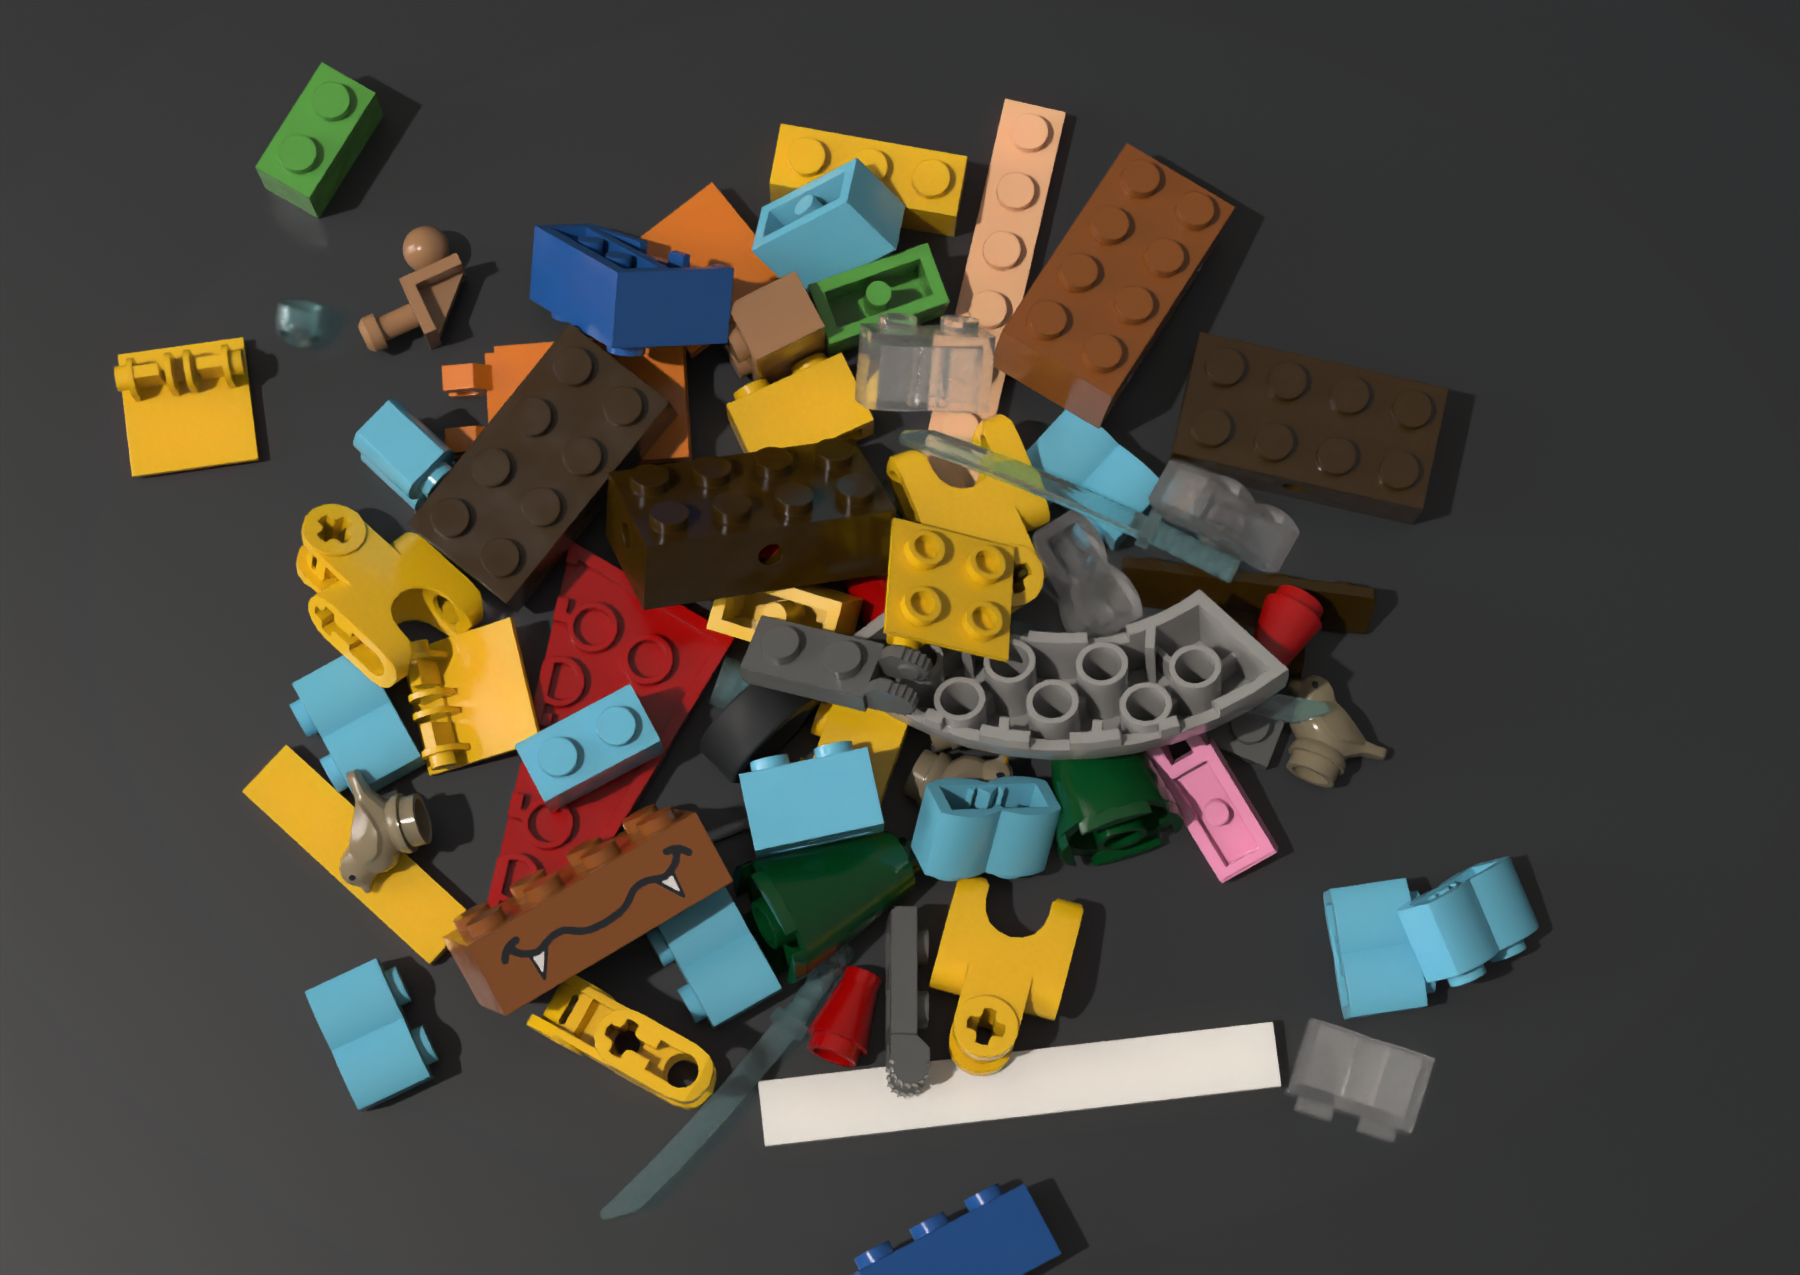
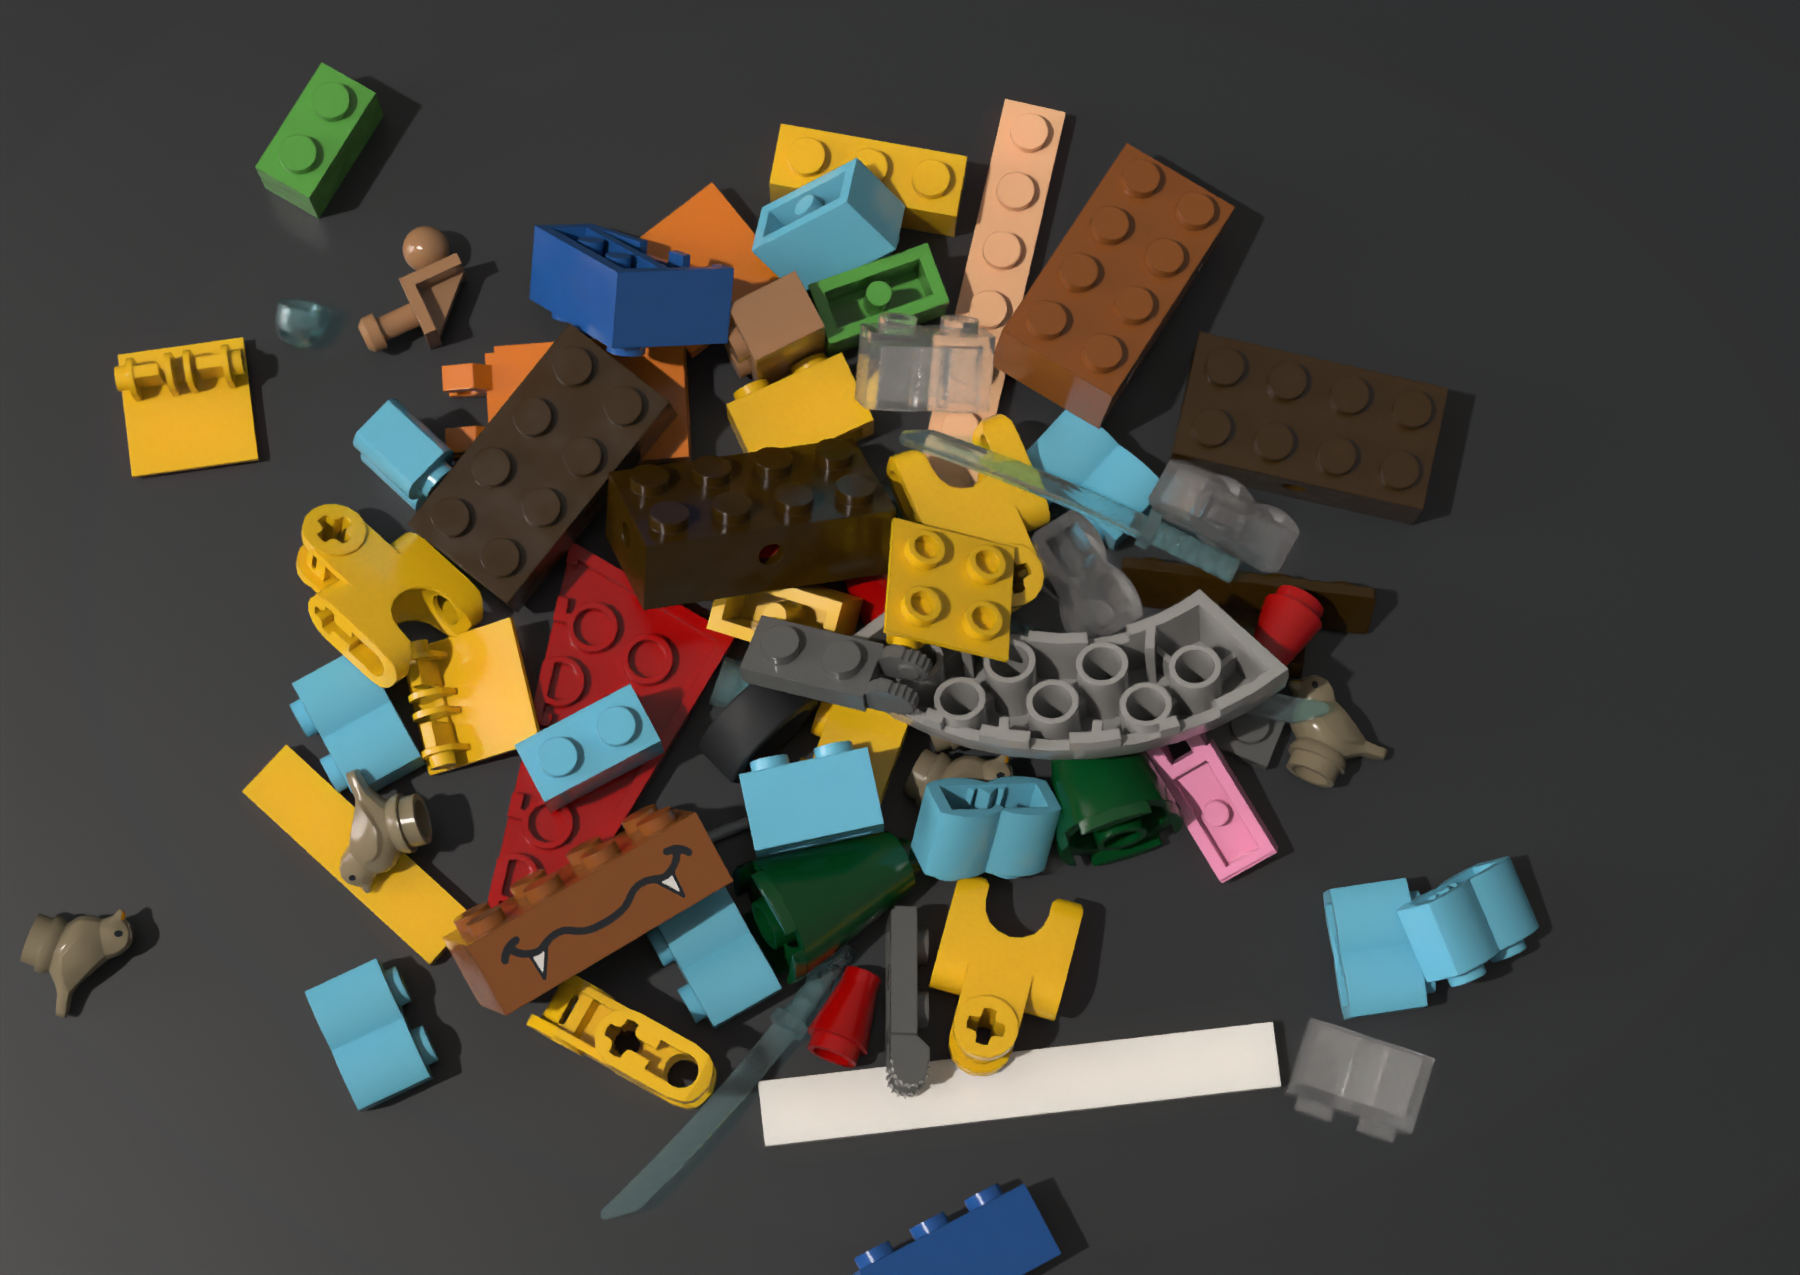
(74, 949): none -> dark tan animal

